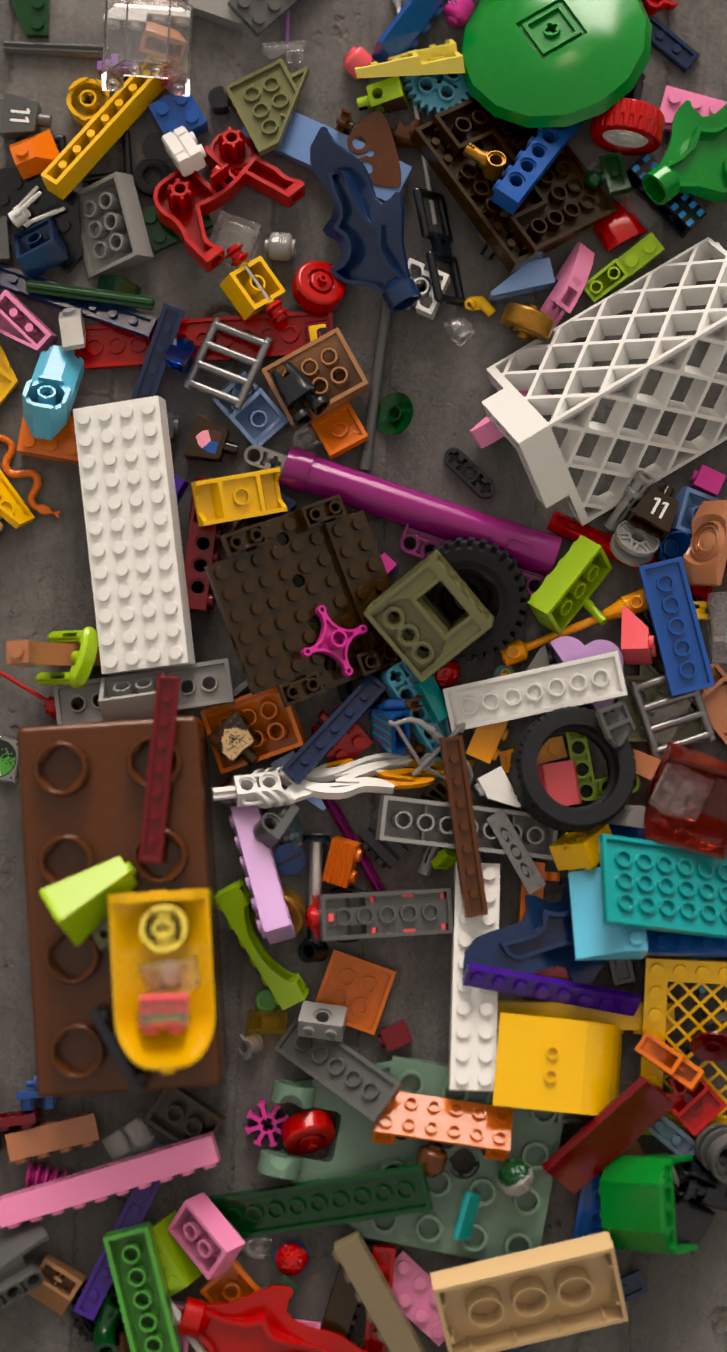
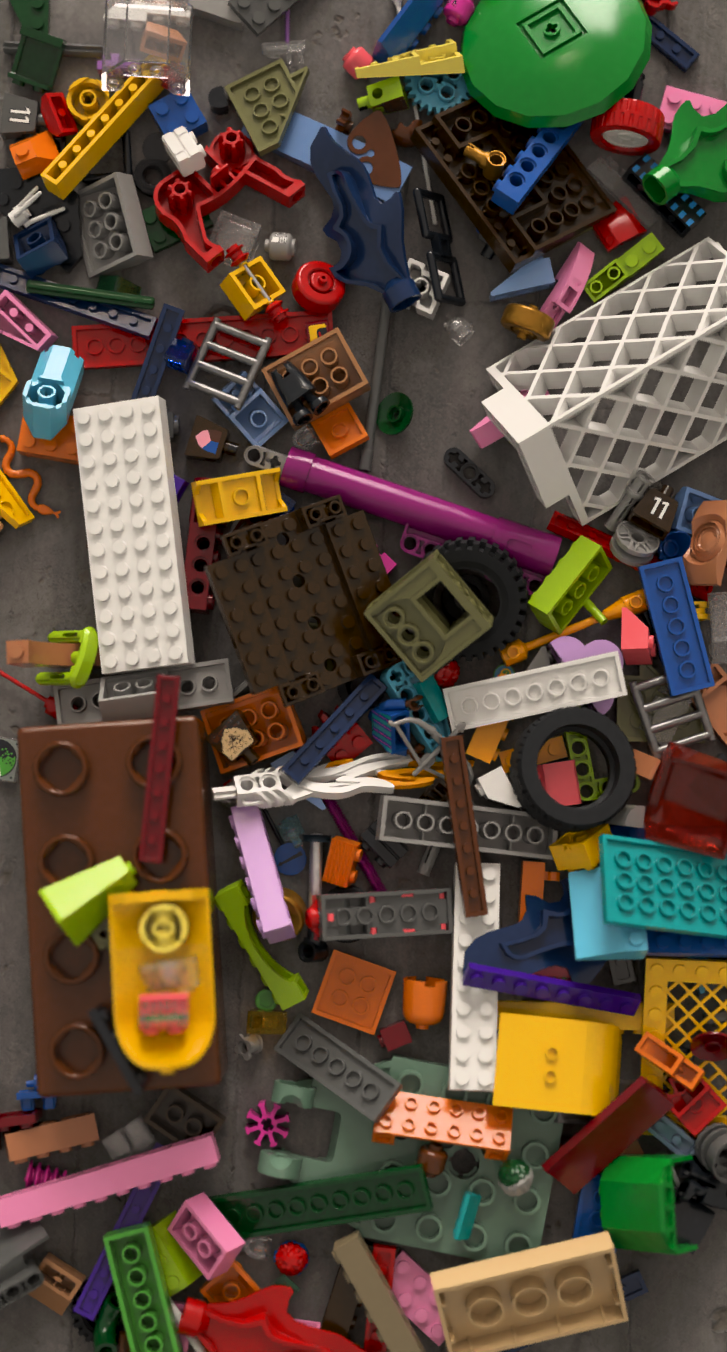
(37, 59): none -> dark green panel
(57, 115): none -> red slope
(72, 329): light grey slope -> none
(277, 825): dark grey plate -> none
(308, 1131): red wheel -> none
(322, 1021): light grey brick -> none
(333, 641): dark pink piece -> none
(424, 1001): none -> orange cylinder
(445, 859): lime plate -> none
(479, 303): yellow arm -> none
(516, 851): flat silver sticker -> none
(612, 174): dark green plate -> none
(615, 723): dark grey slope -> none
(681, 792): clear slope -> none
(707, 480): dark pink brick -> none

